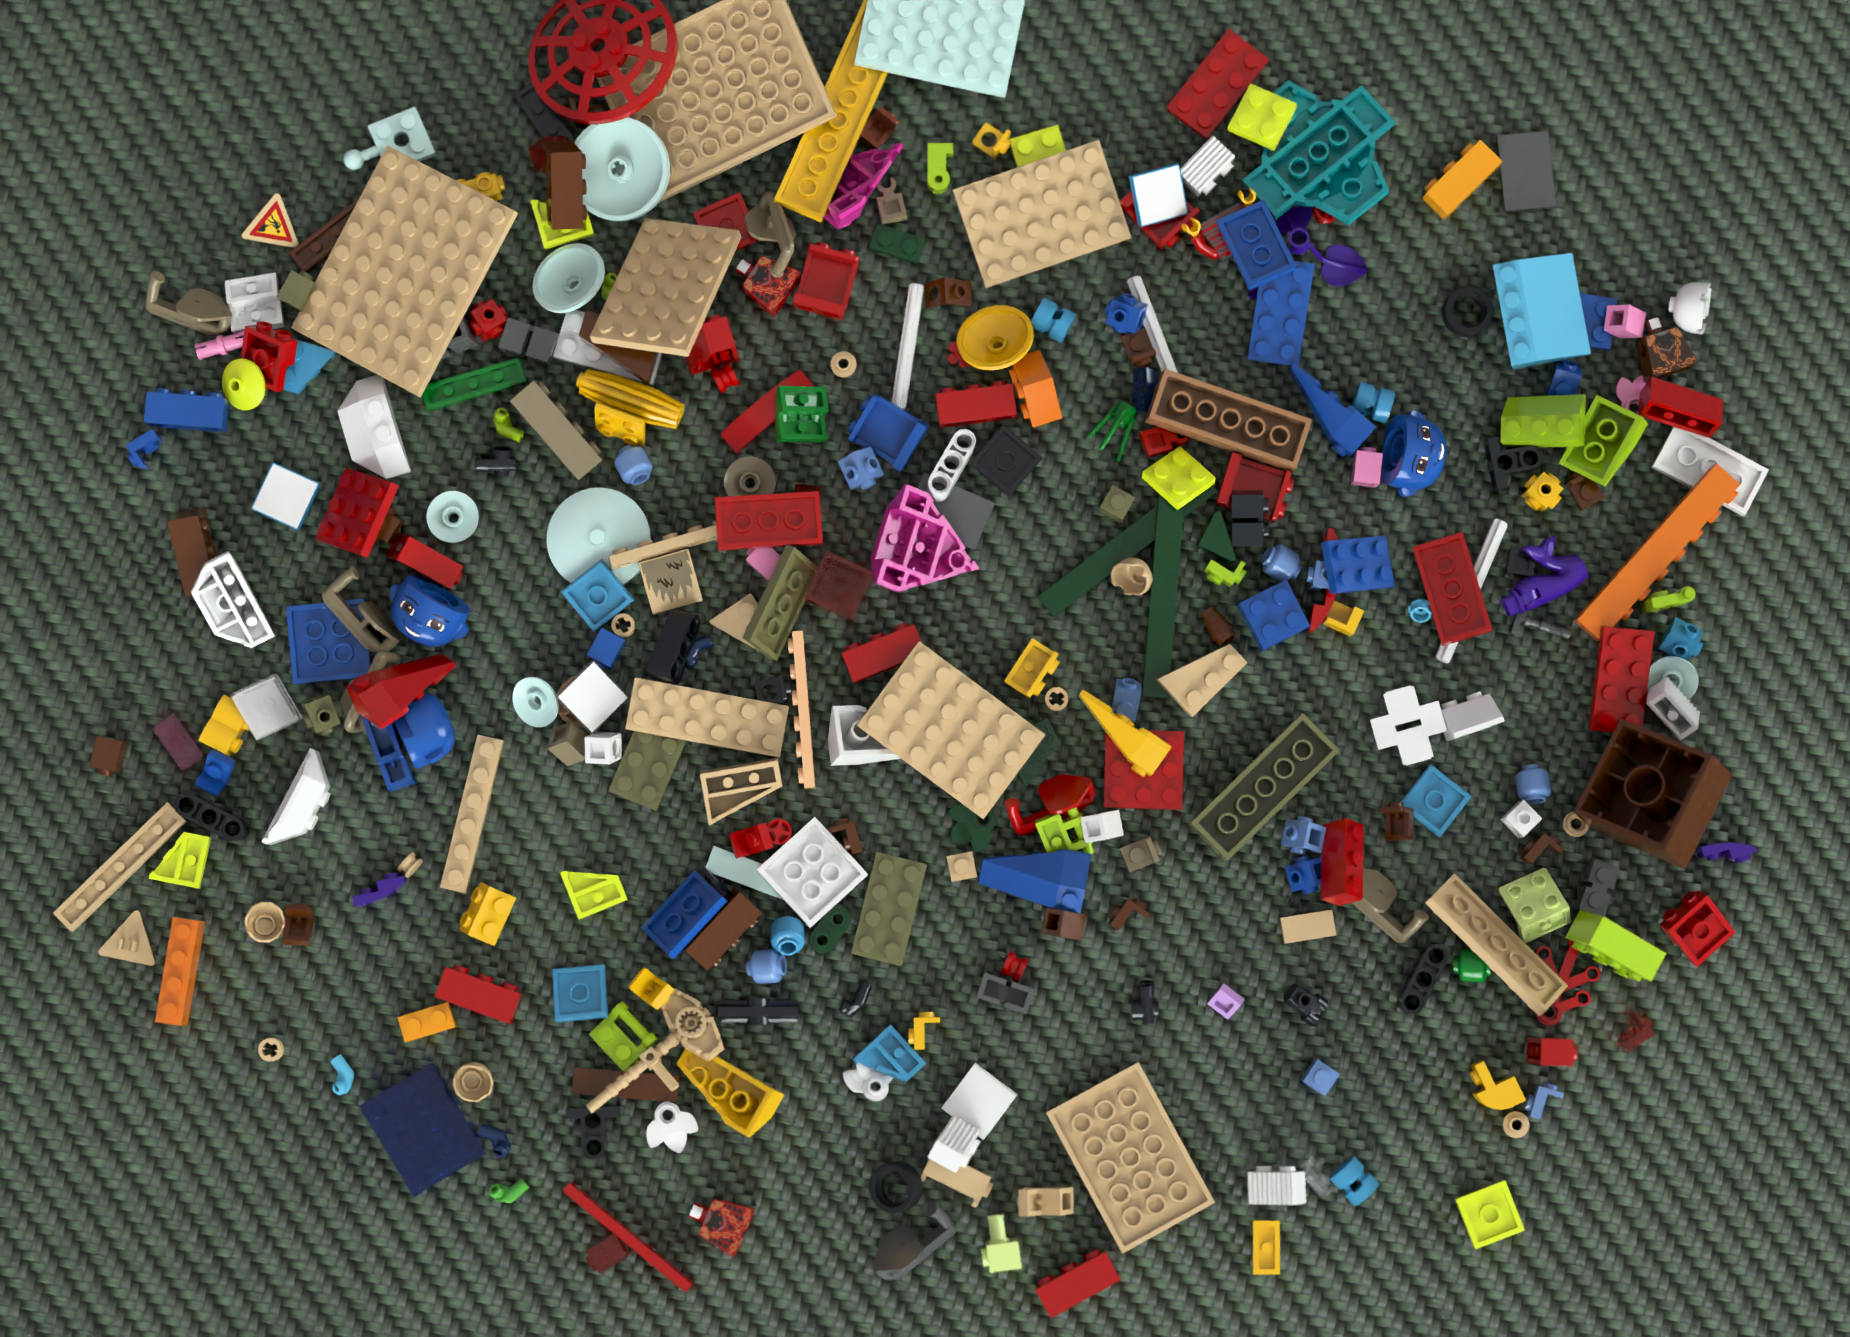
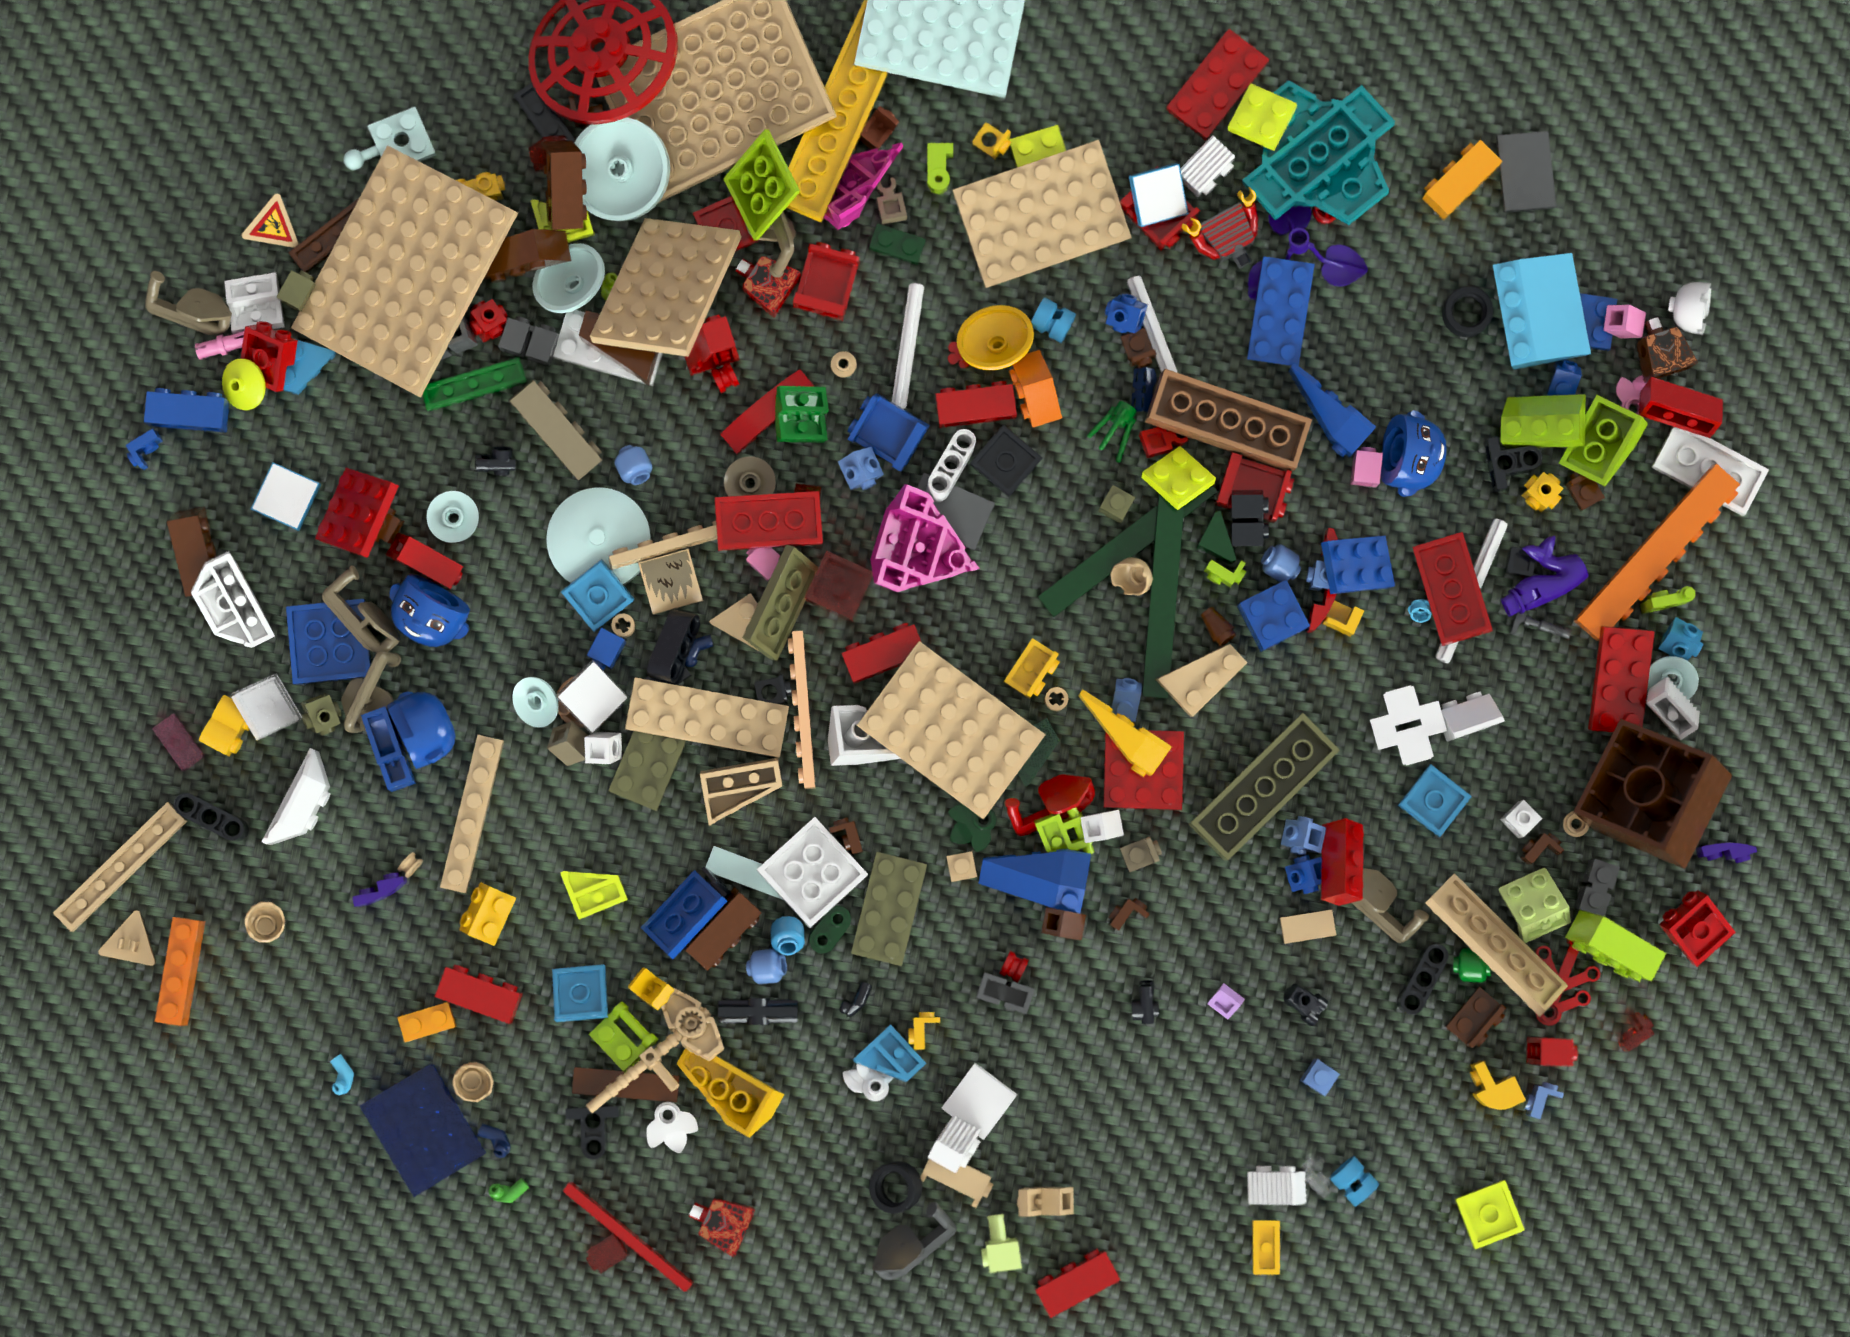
(108, 755): reddish brown brick -> none
(184, 862): neon yellow wing -> none
(216, 772): blue bracket -> none
(272, 1041): tan bush -> none
(298, 925): reddish brown bracket -> none
(372, 429): white wedge -> none
(386, 693): red wedge -> none
(504, 427): lime arm -> none
(529, 252): none -> reddish brown wedge
(627, 405): yellow plate -> none
(751, 840): red bracket -> none
(761, 184): none -> lime slope
(779, 827): red wheel -> none
(950, 292): reddish brown bracket -> none
(1130, 1157): tan plate -> none
(1256, 244): blue plate -> none
(1373, 402): dark azure wheel -> none
(1398, 822): reddish brown bracket -> none
(1476, 1018): none -> reddish brown bracket
(1507, 1124): tan plate -> none
(1533, 784): medium blue head -> none

